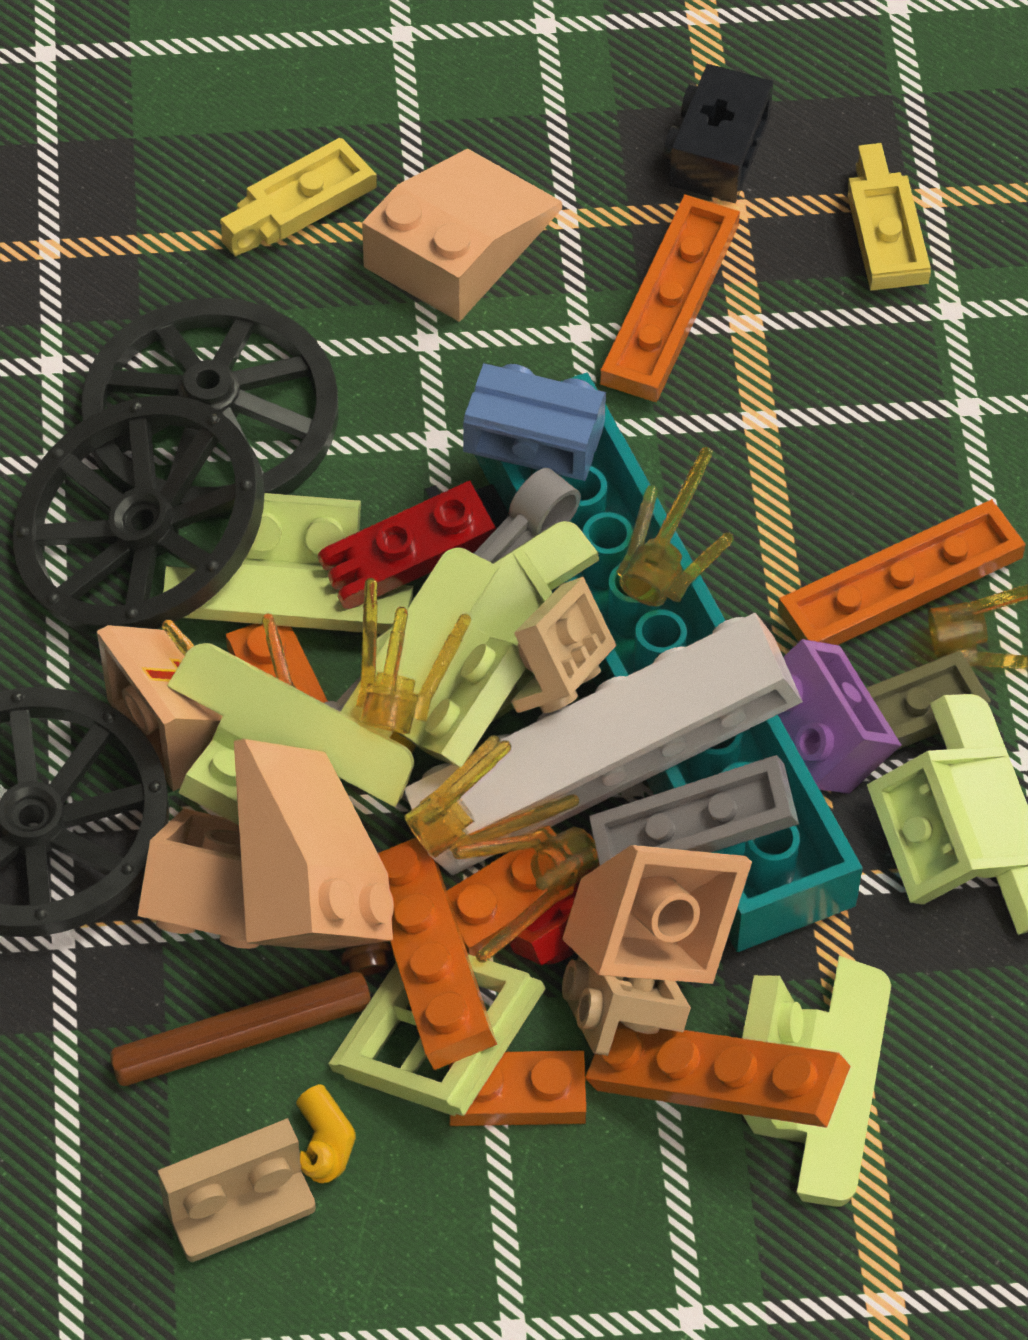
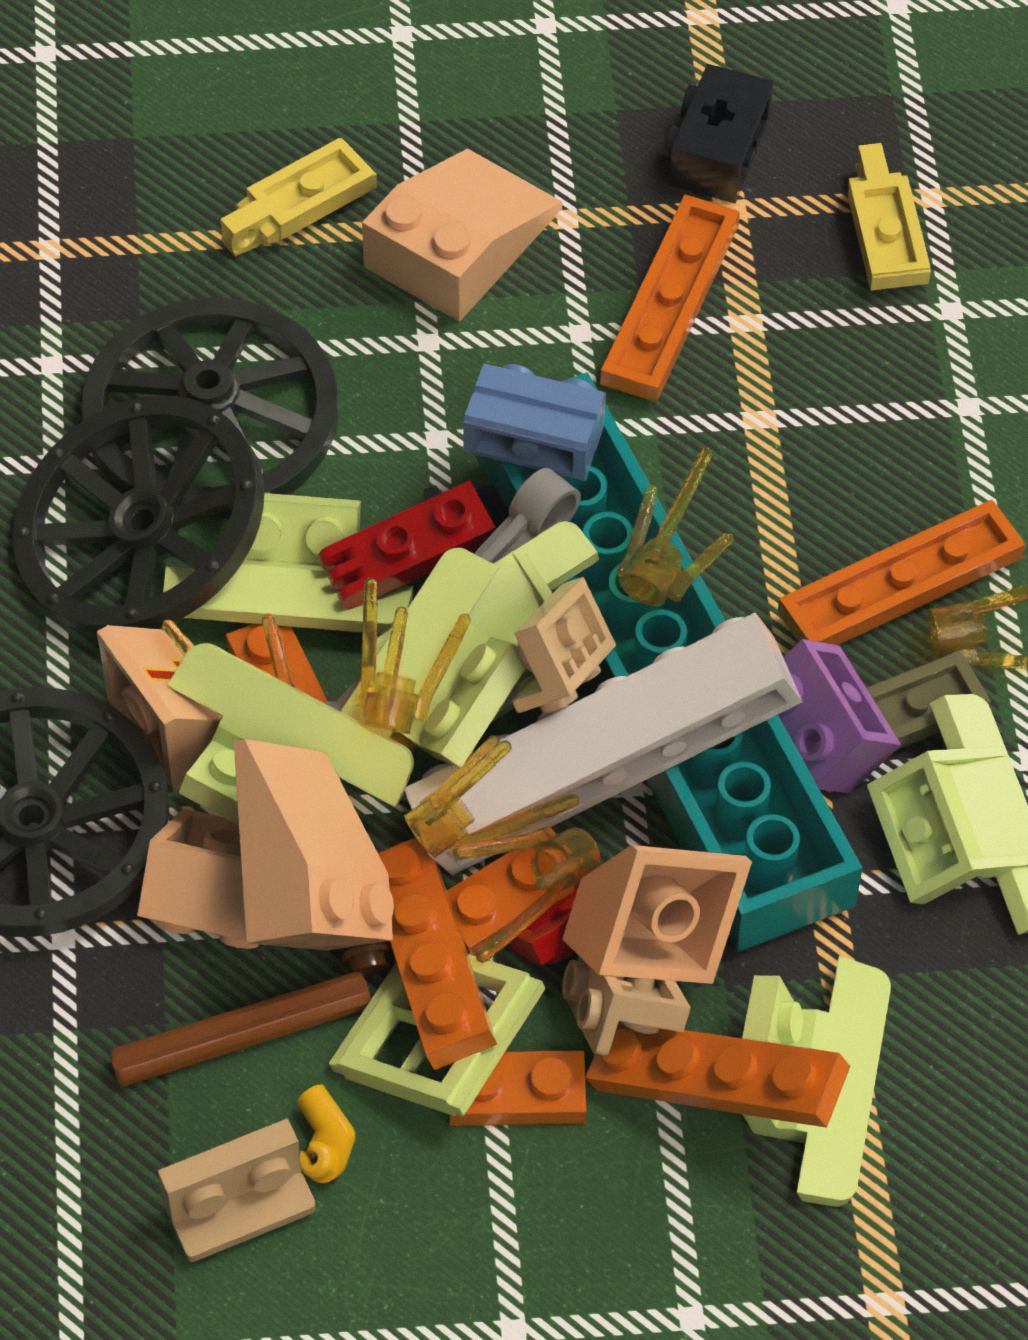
(702, 813): light grey plate -> none

